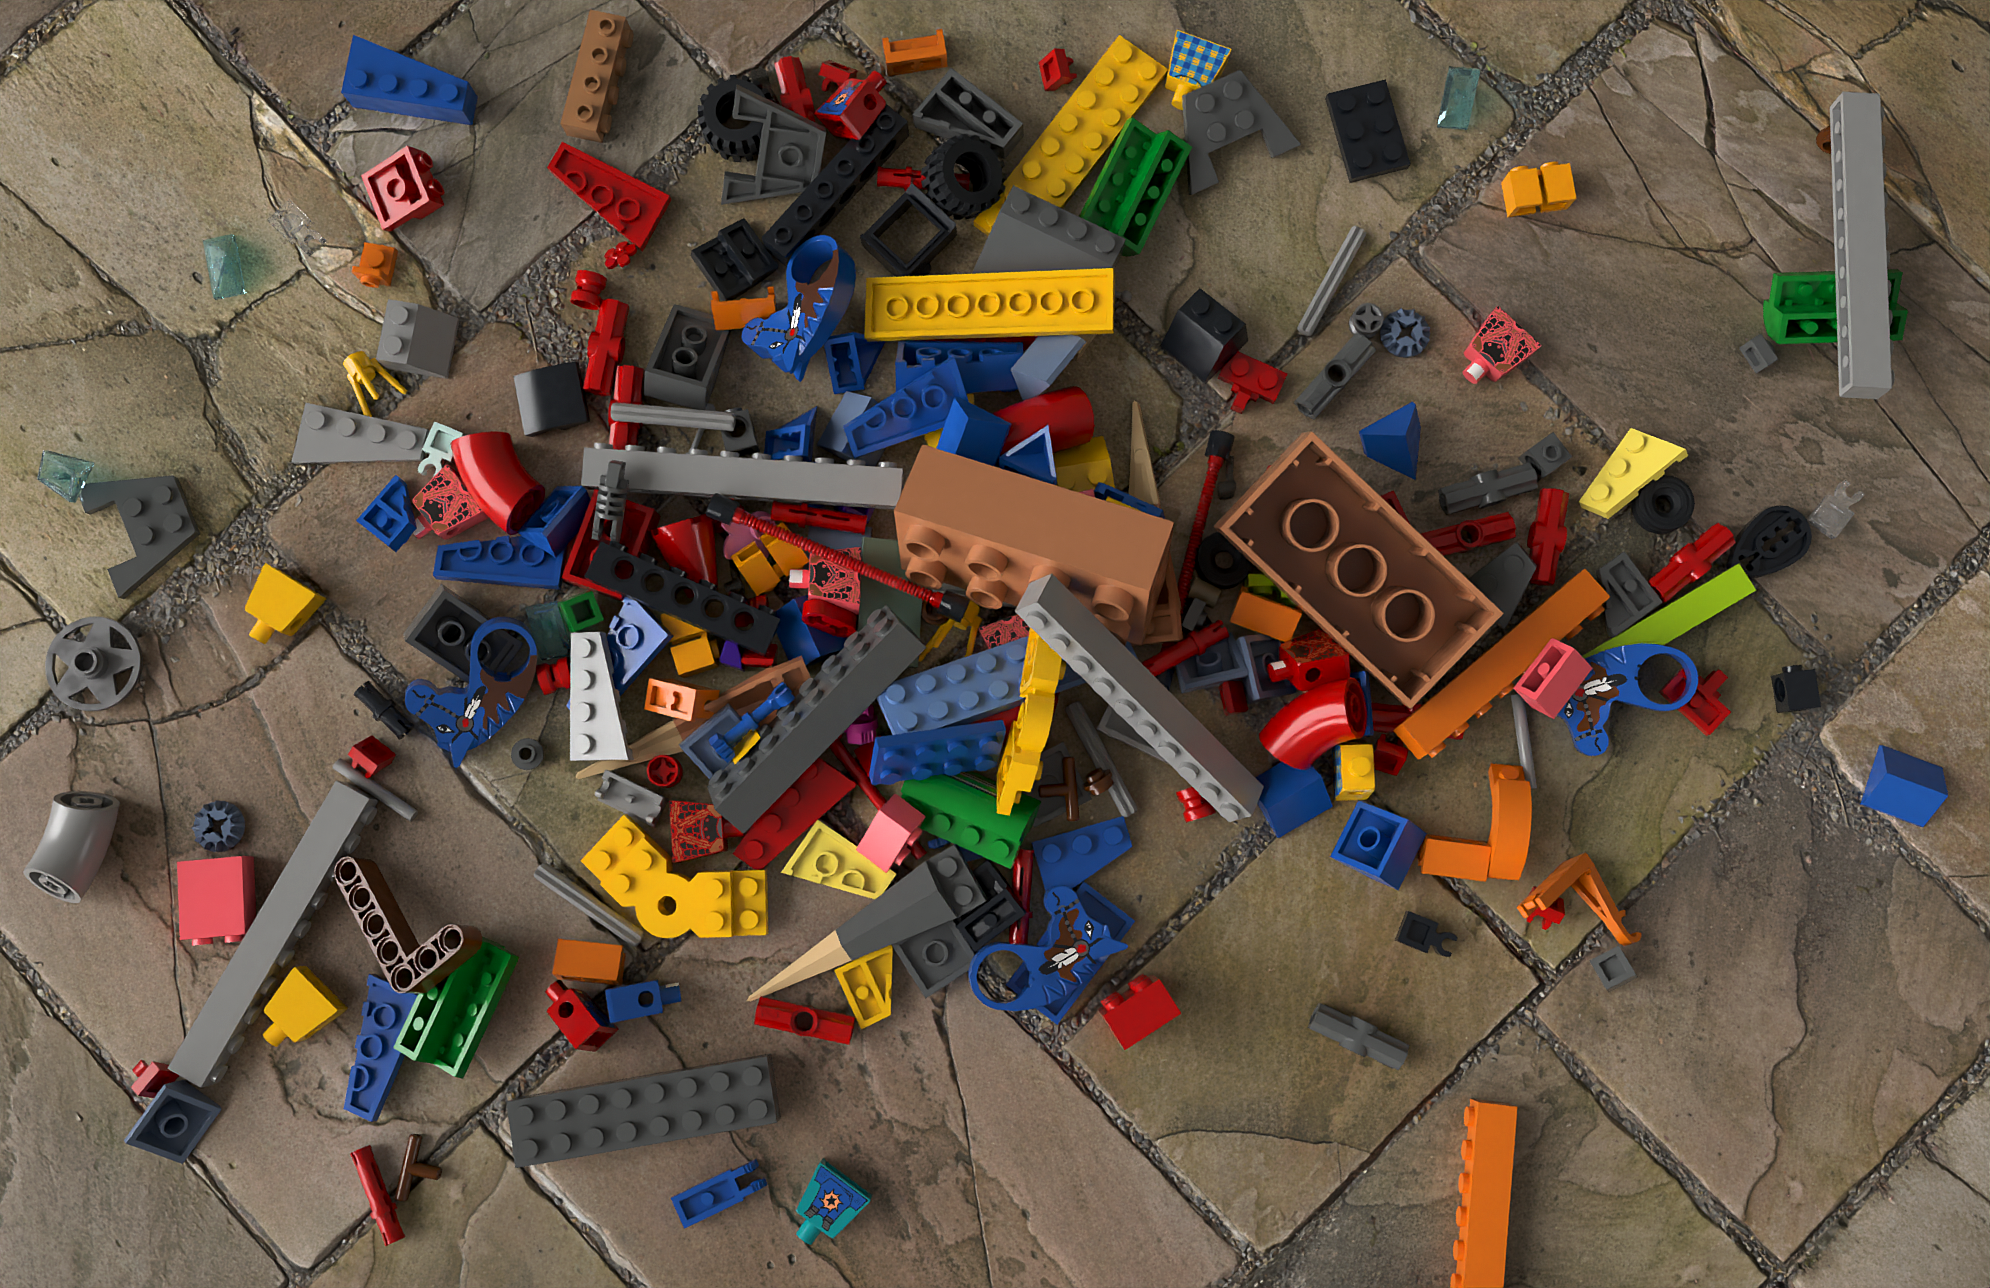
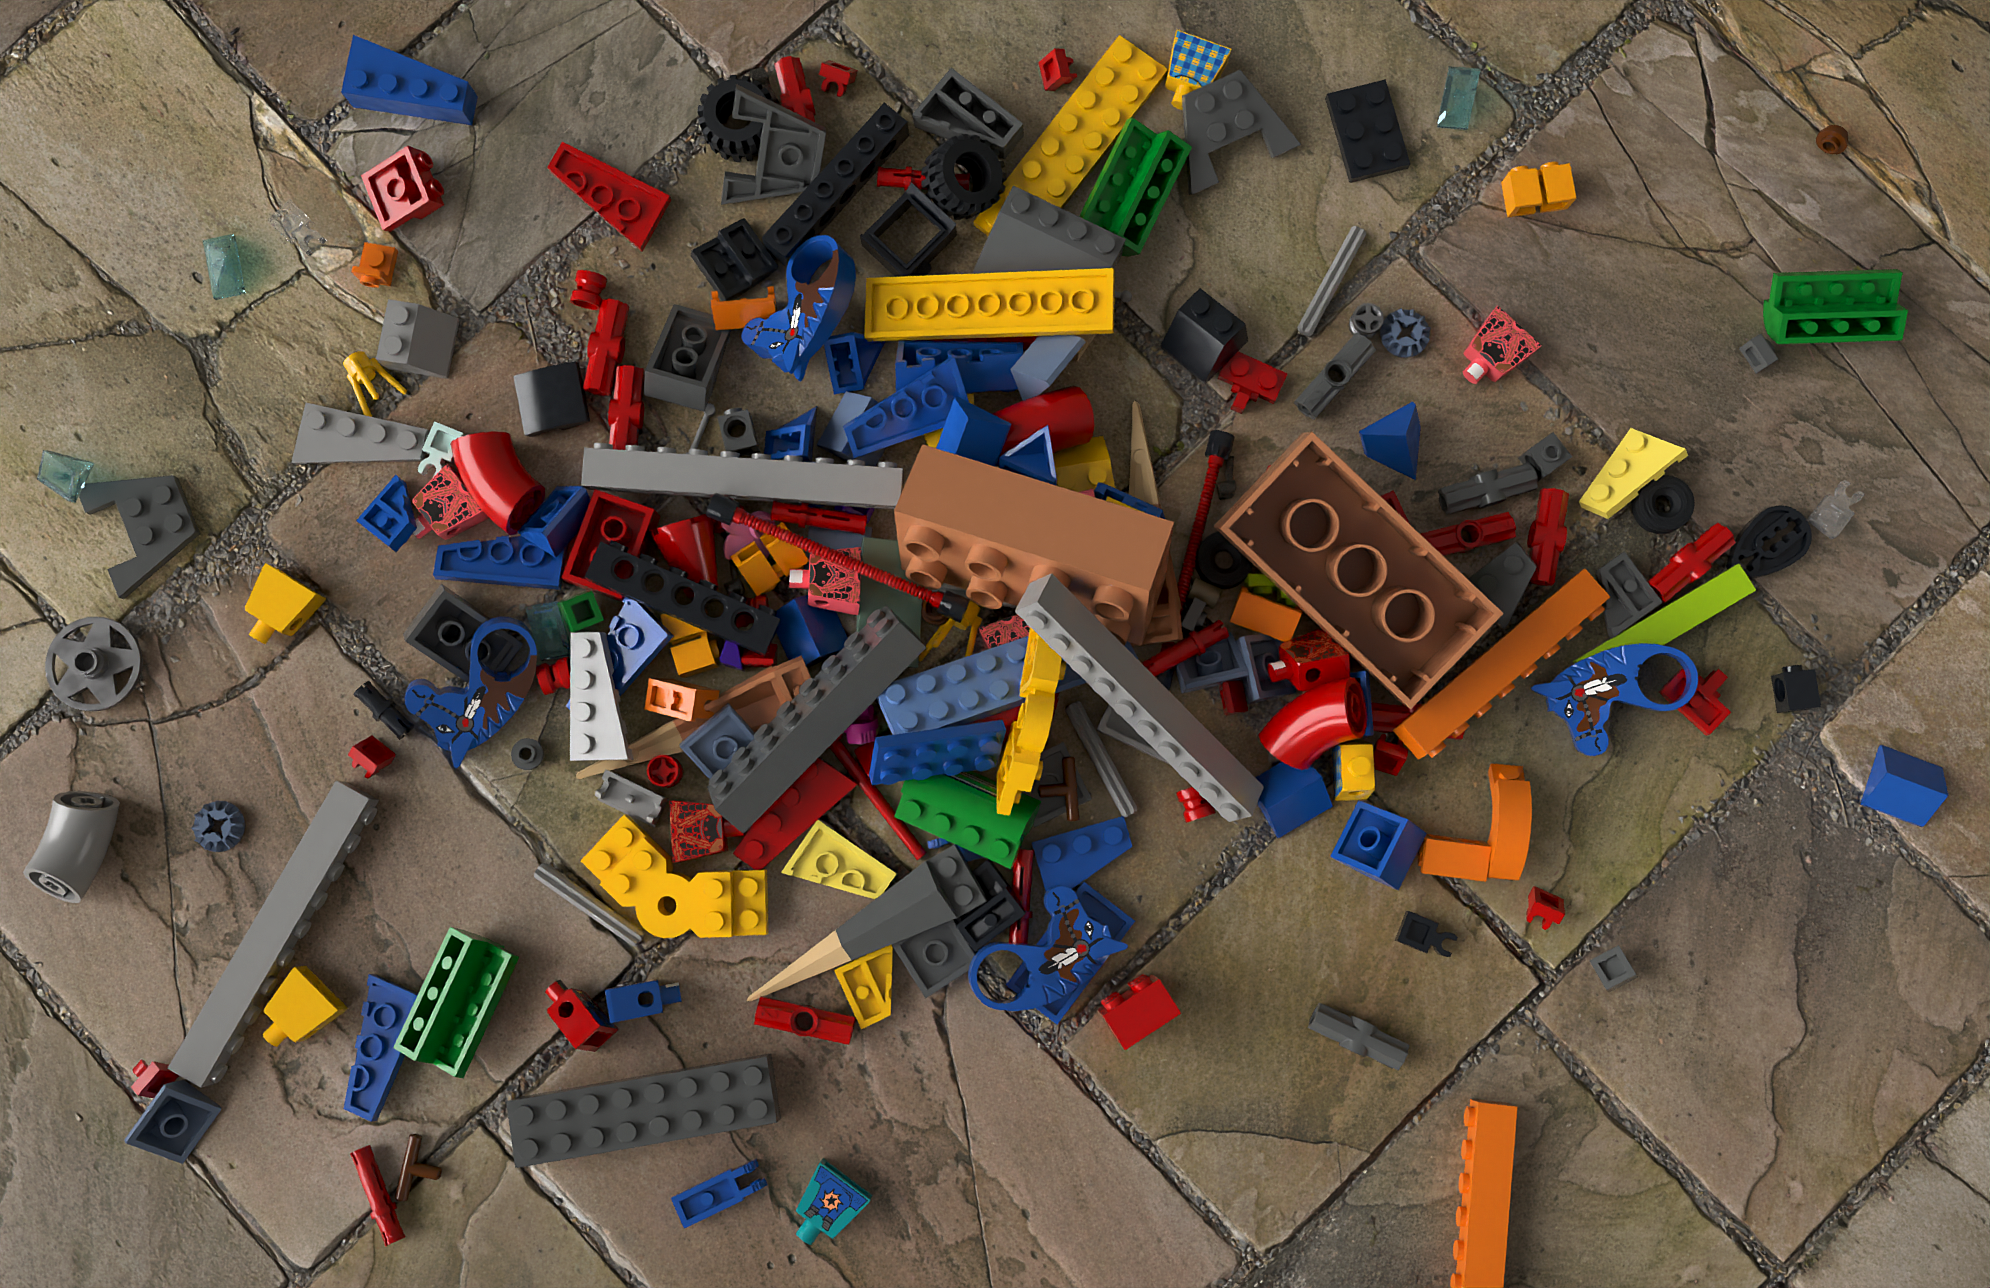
(216, 898): coral brick -> none
(375, 789): light grey bar -> none
(402, 959): reddish brown beam -> none
(589, 962): orange hinge -> none
(597, 76): medium nougat brick -> none
(611, 501): dark grey hinge -> none
(620, 255): red plant -> none
(673, 416): light grey axle -> none
(723, 744): blue piece -> none
(745, 745): yellow sticker -> none
(829, 618): red beam -> none
(853, 106): red torso -> none
(891, 833): coral brick -> none
(915, 54): orange hinge -> none
(1098, 781): reddish brown plate -> none
(1523, 739): light grey bar -> none
(1553, 678): coral brick -> none
(1586, 881): orange hinge -> none
(1861, 246): light grey brick -> none

